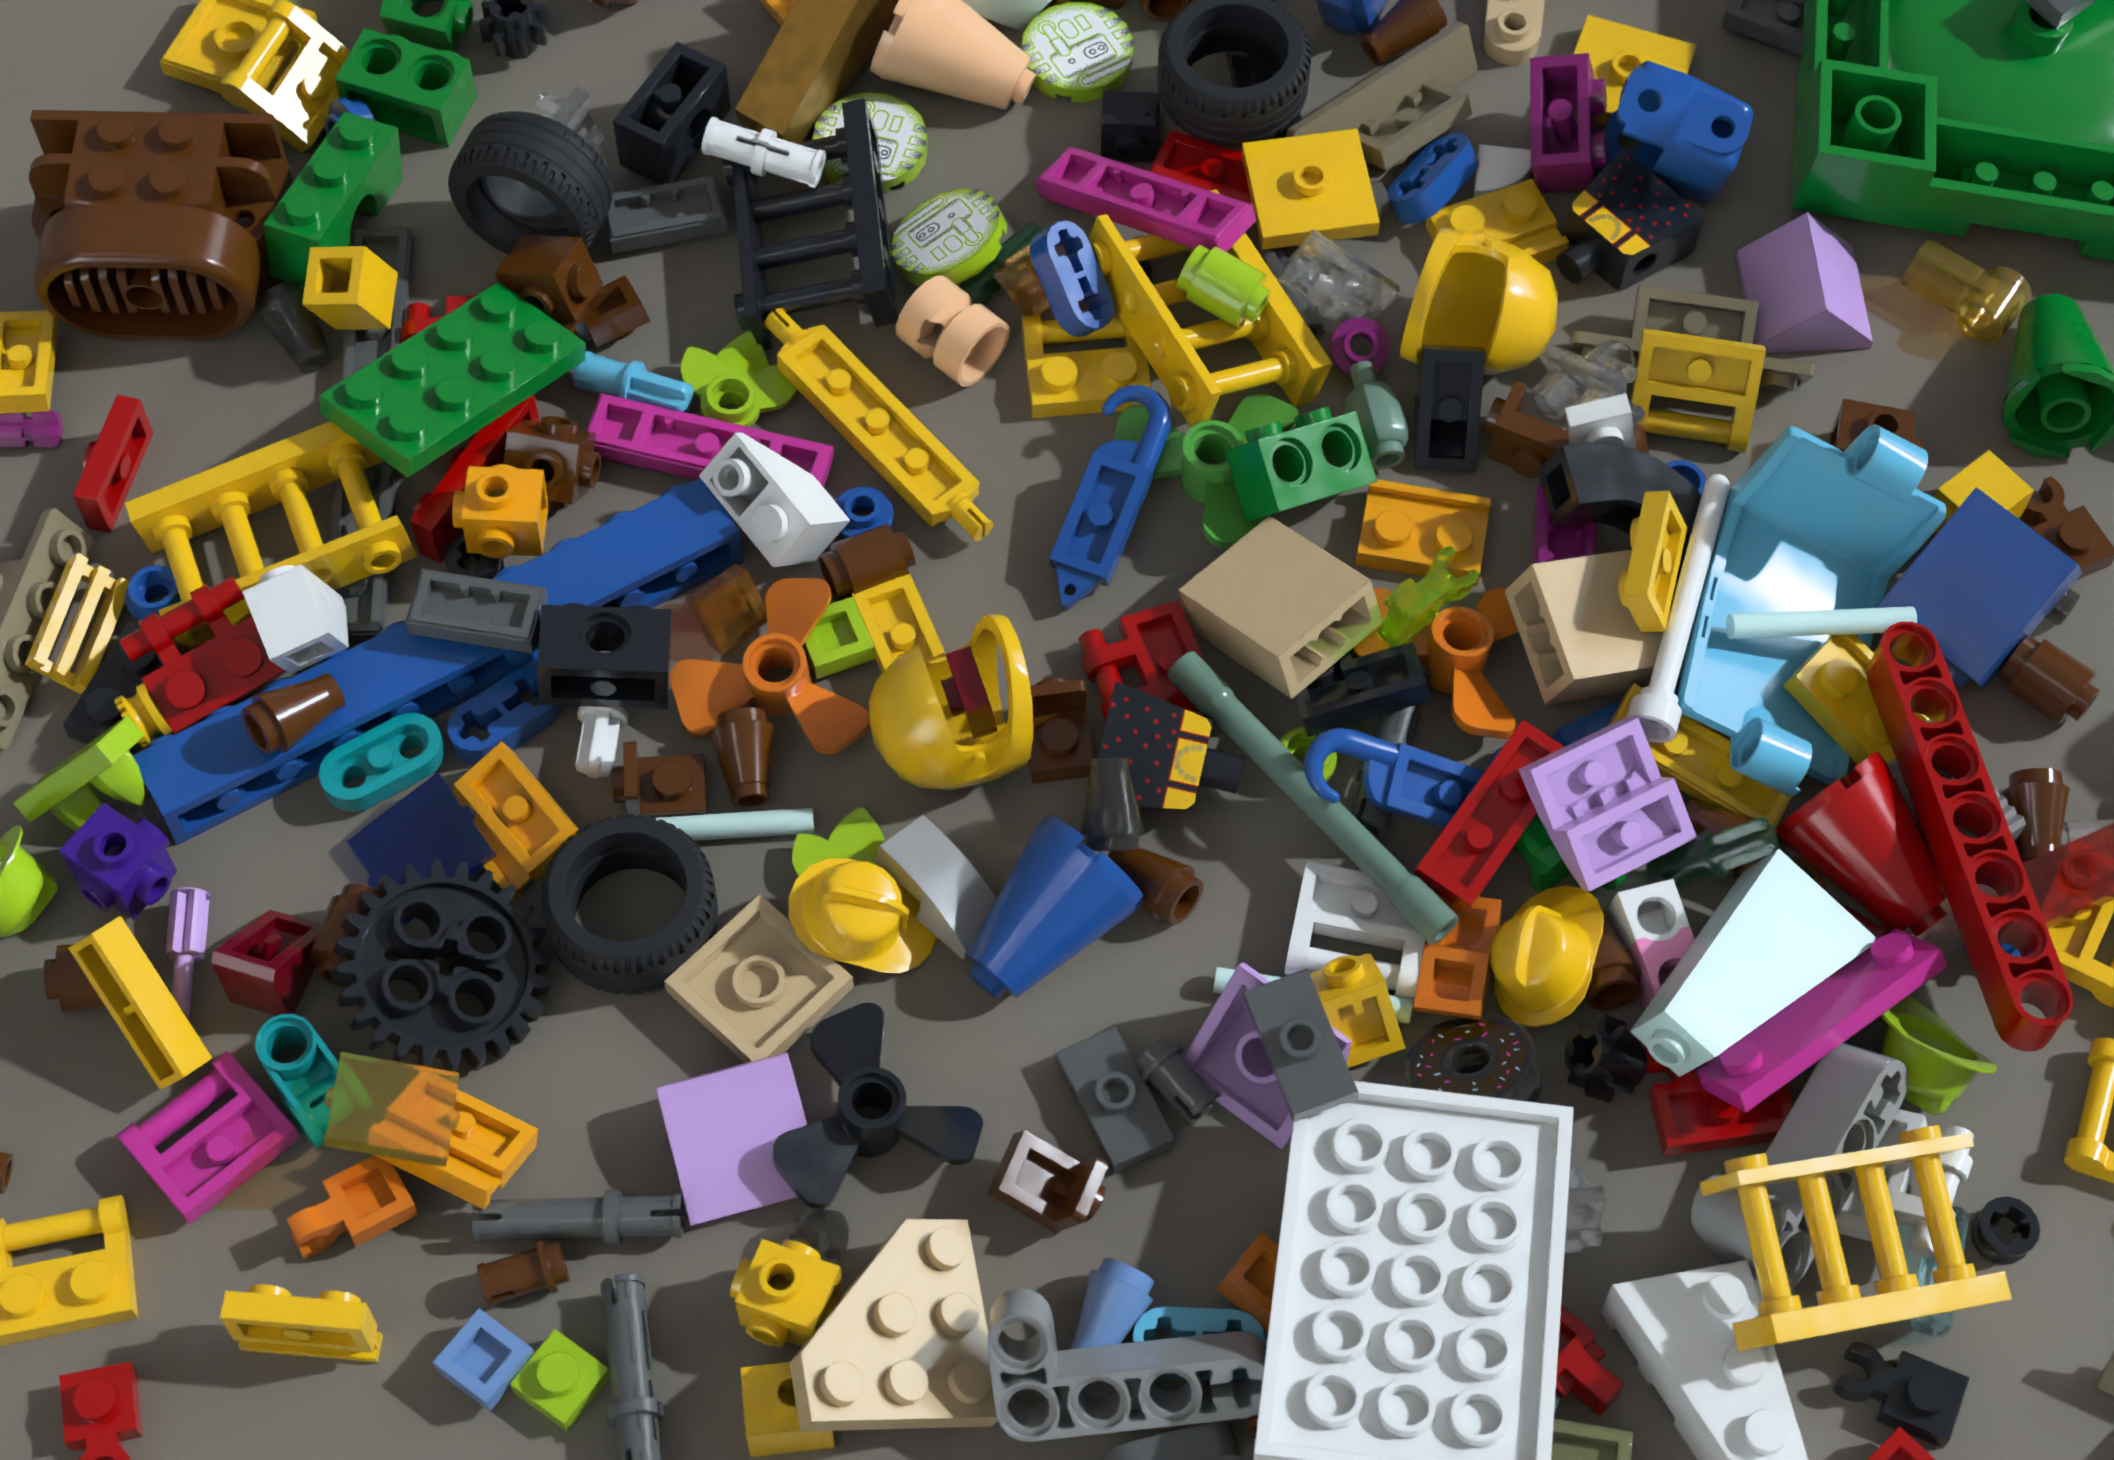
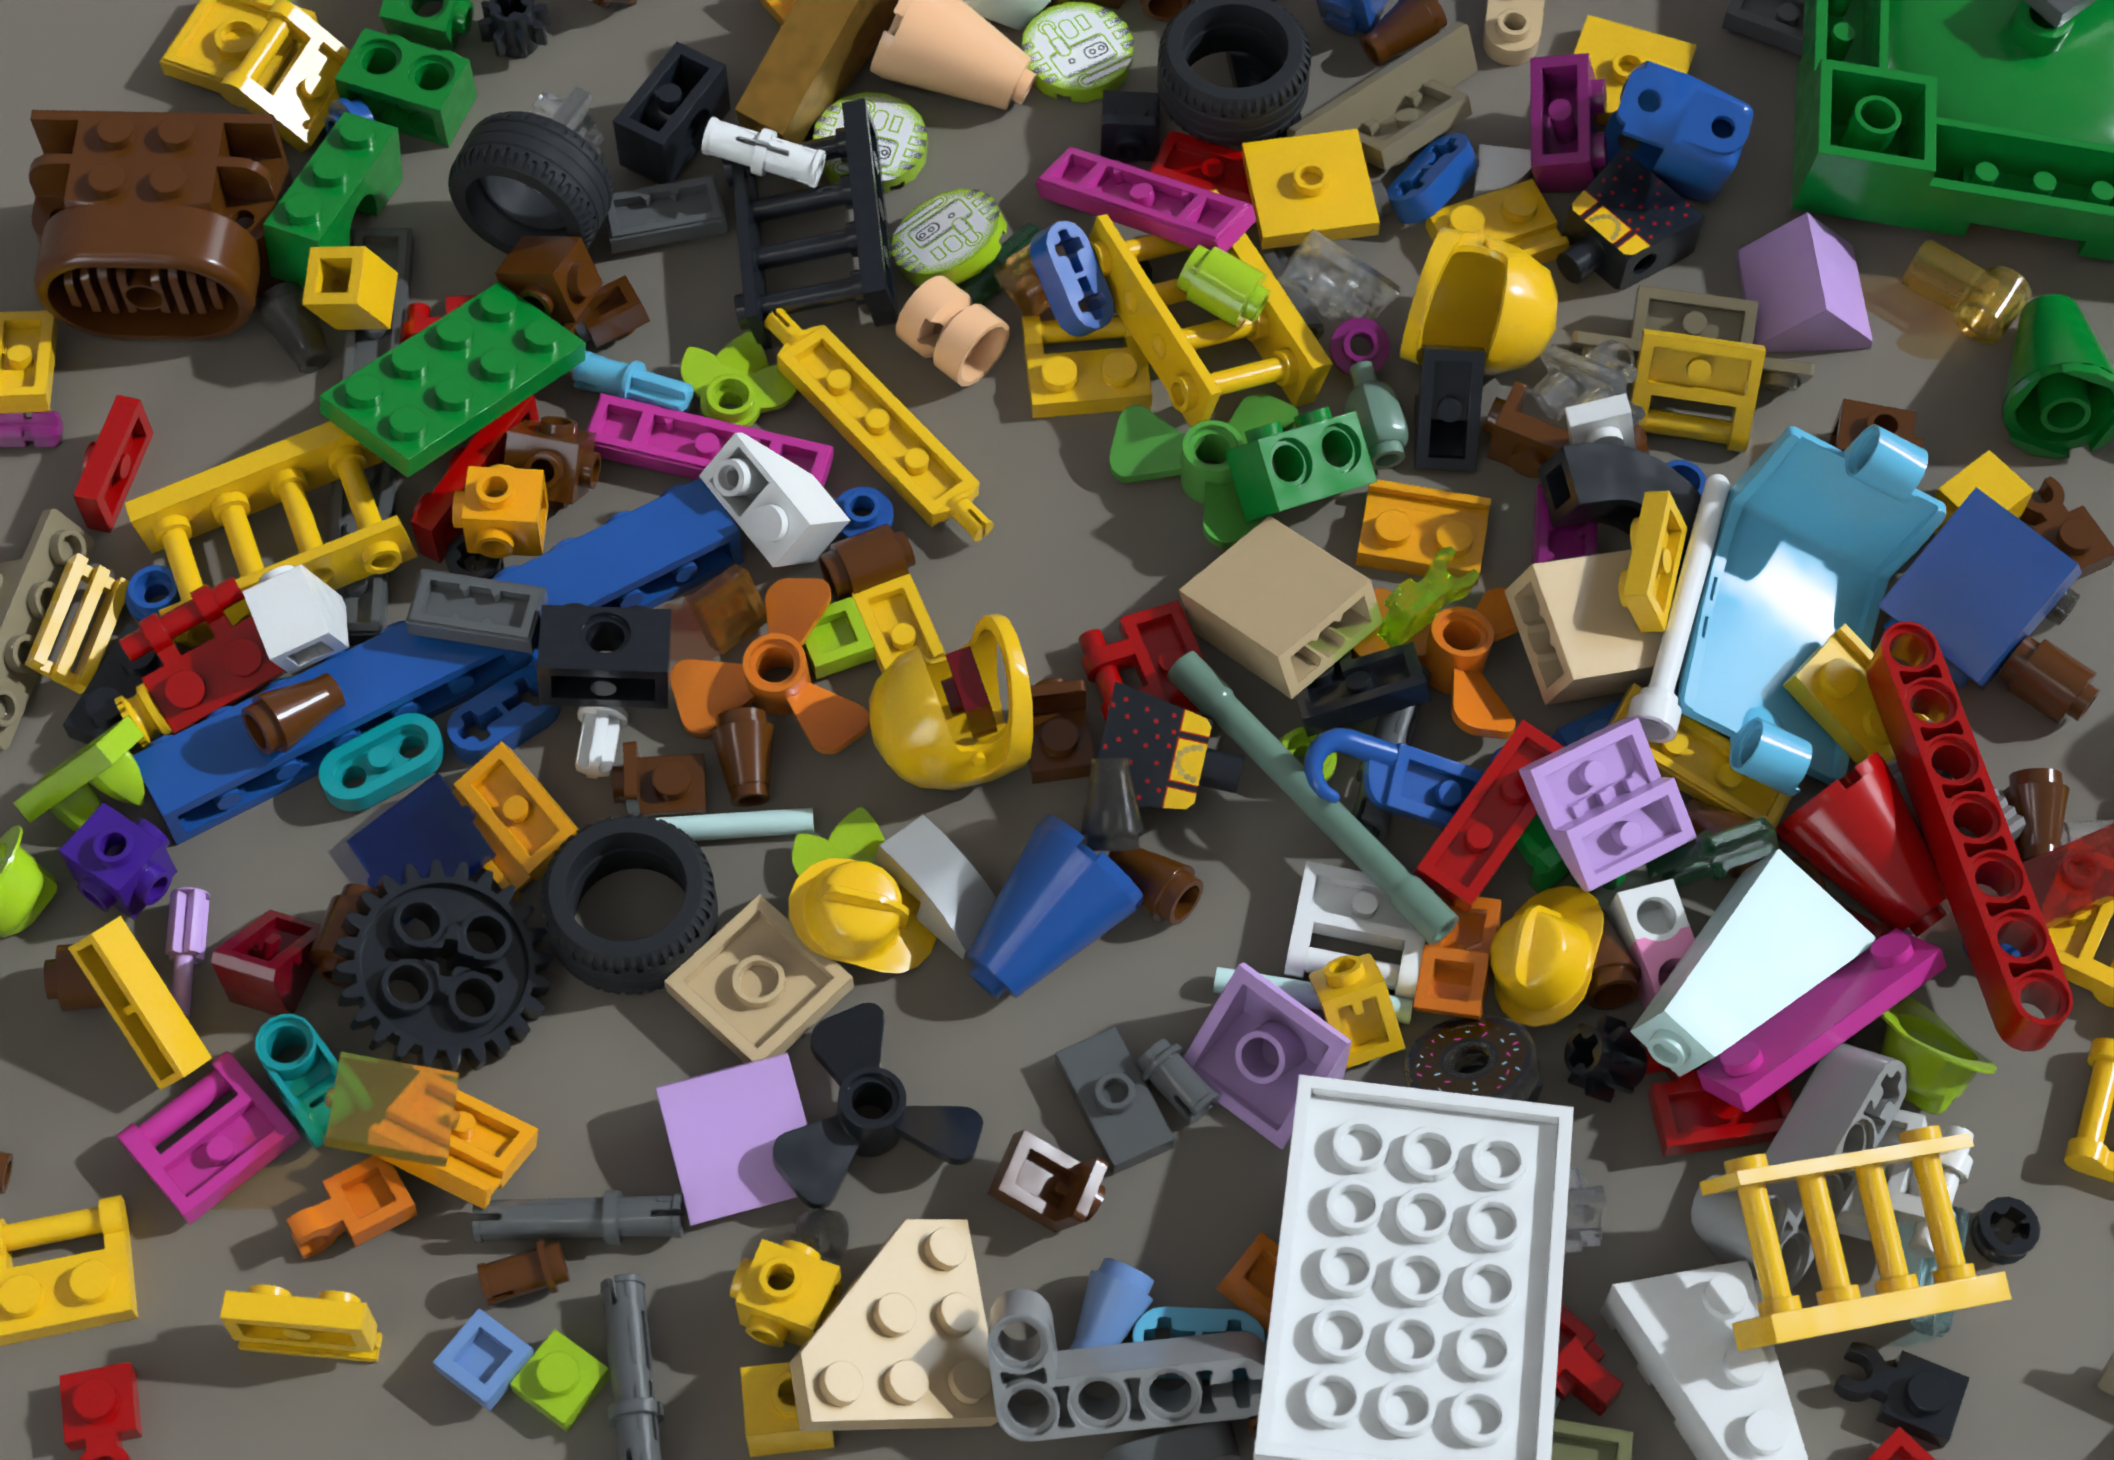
(1109, 499): blue plate -> none
(1300, 1045): dark grey plate -> none
(1816, 622): light aqua bar -> none

